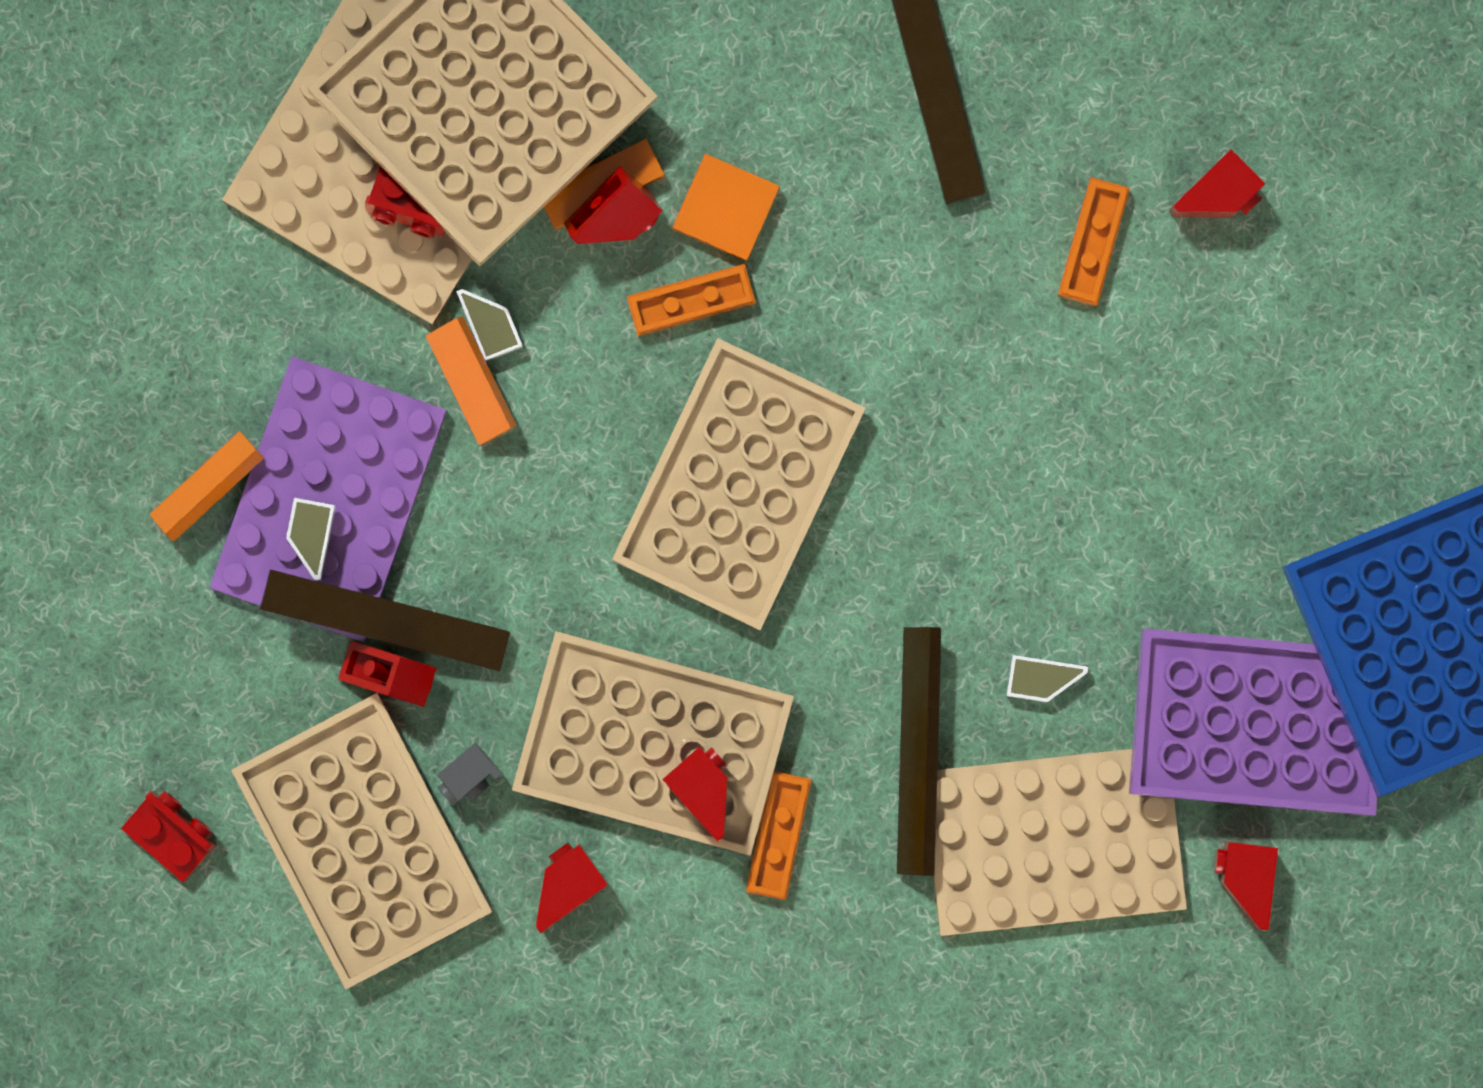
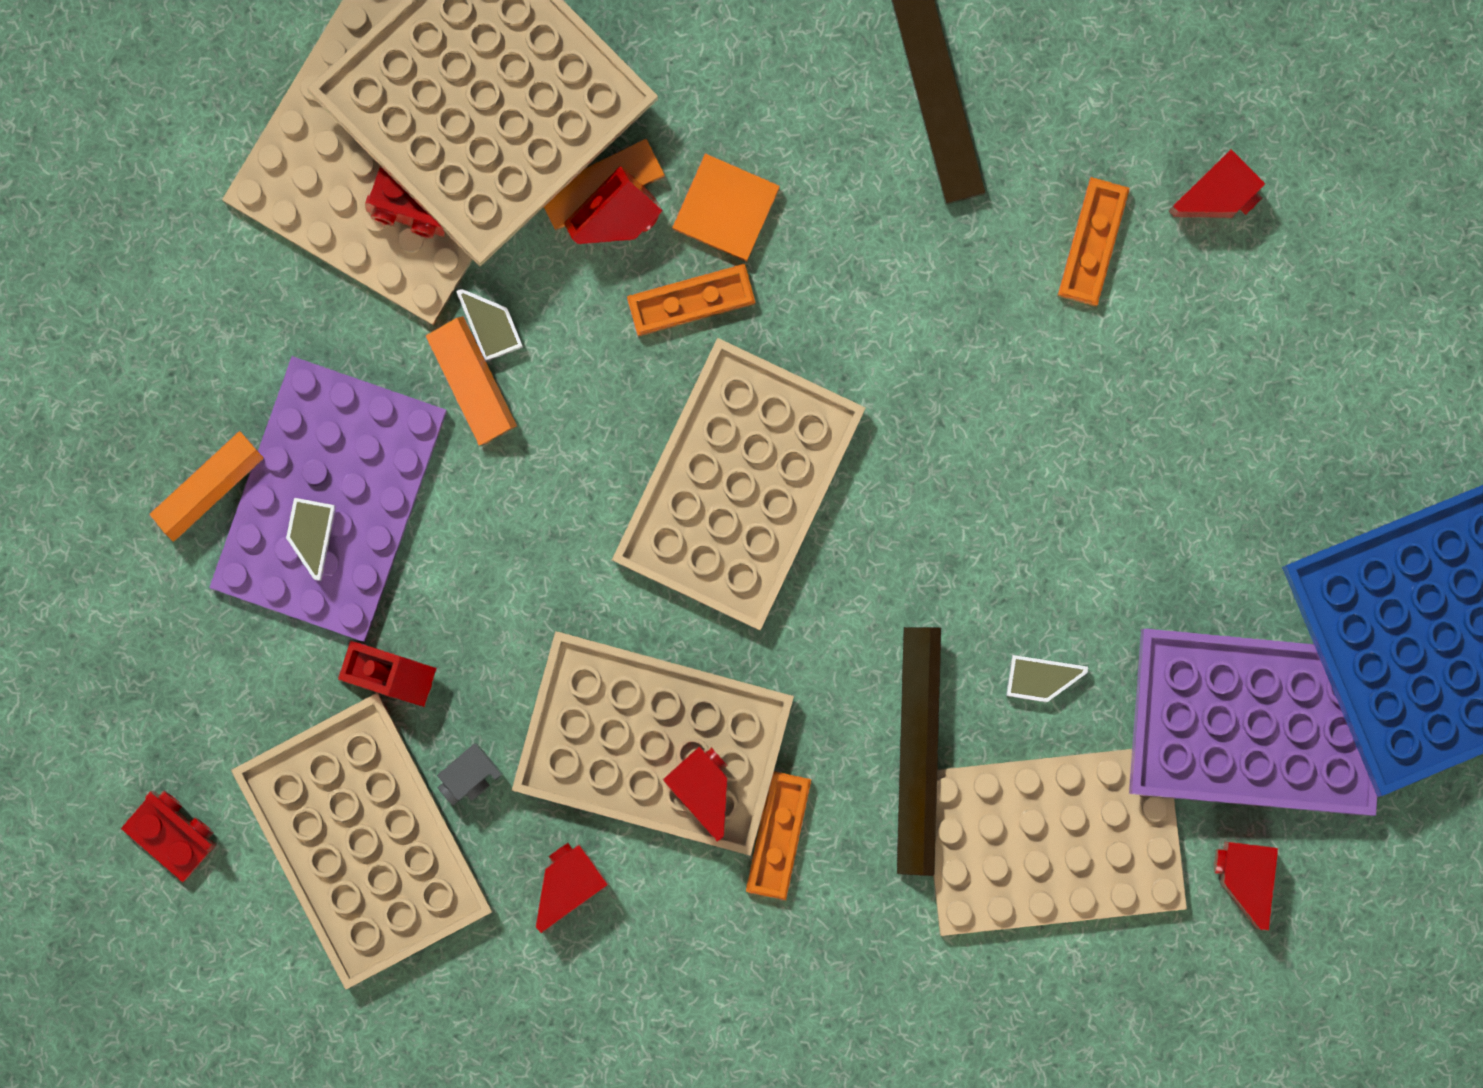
(384, 620): dark brown tile -> none

